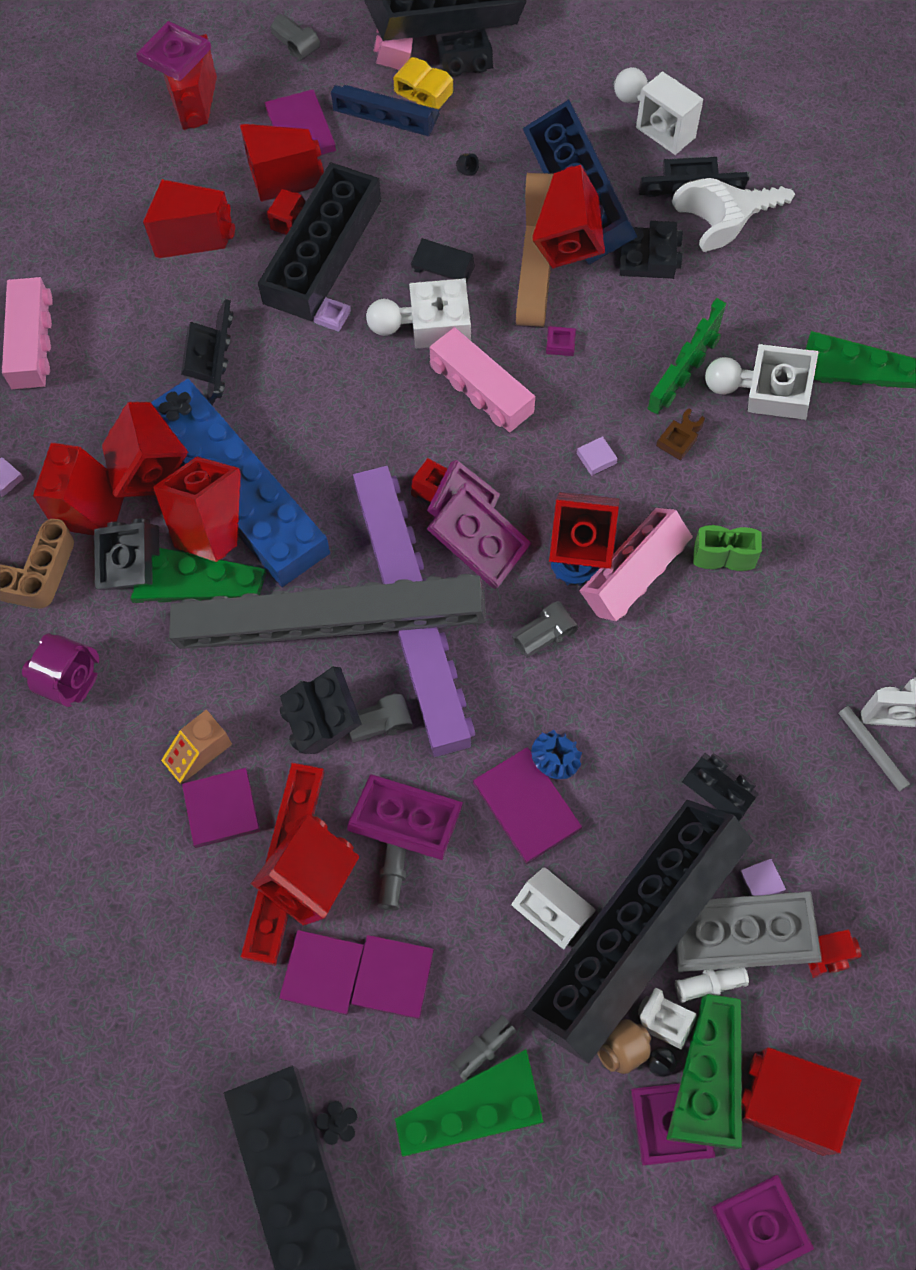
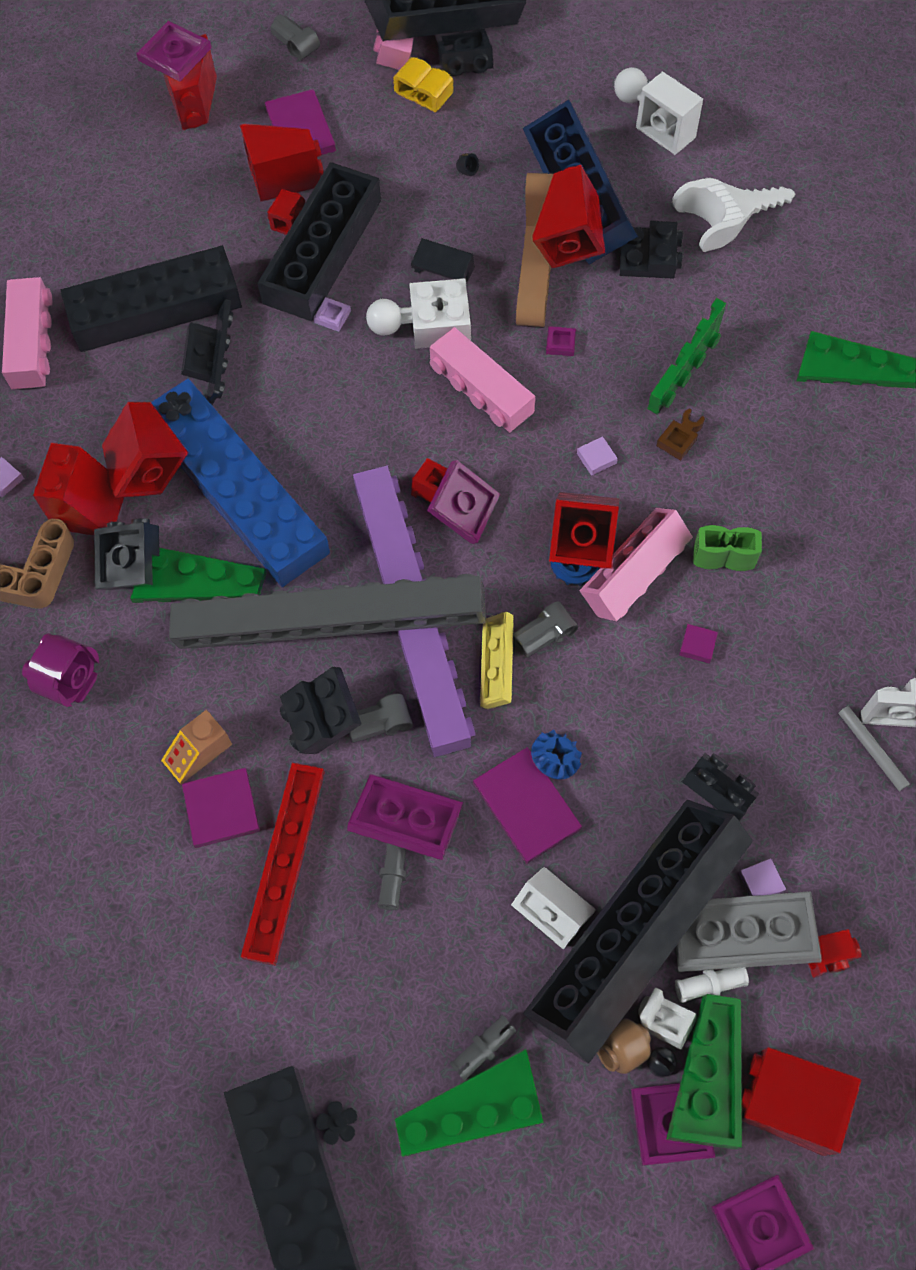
(150, 298): none -> black brick
(188, 220): red slope -> none
(202, 507): red slope -> none
(307, 870): red slope -> none
(322, 972): magenta tile -> none
(384, 109): dark blue fence -> none
(393, 977): magenta tile -> none
(479, 535): magenta tile -> none
(496, 661): none -> light yellow tile
(684, 170): black bracket -> none
(698, 643): none -> magenta tile
(767, 391): white brick -> none

